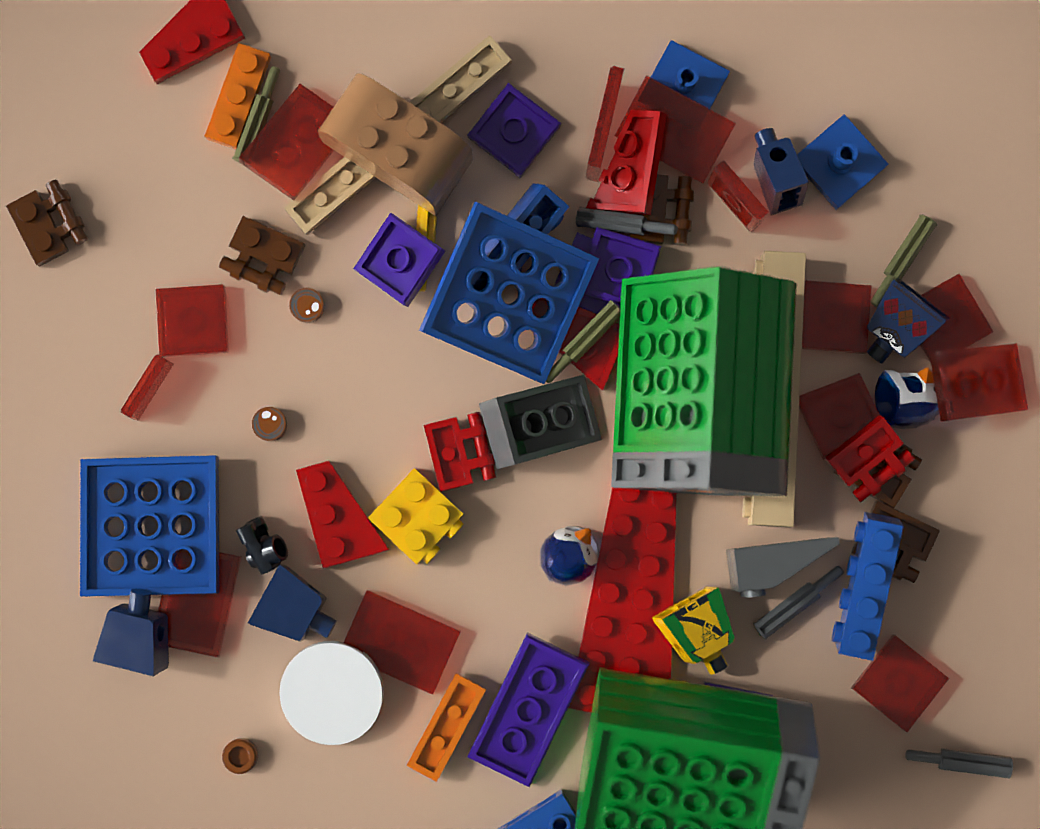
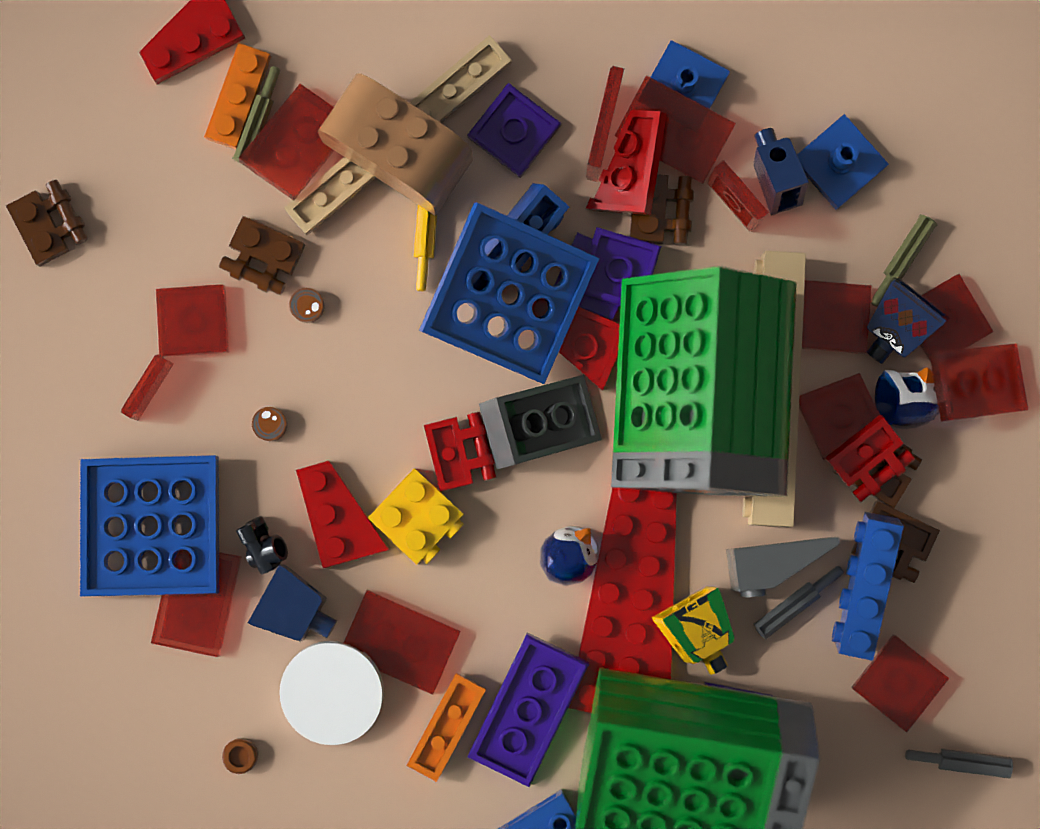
(135, 636): dark blue torso -> none
(399, 259): dark purple tile -> none
(586, 338): olive axle -> none
(621, 222): dark grey axle -> none

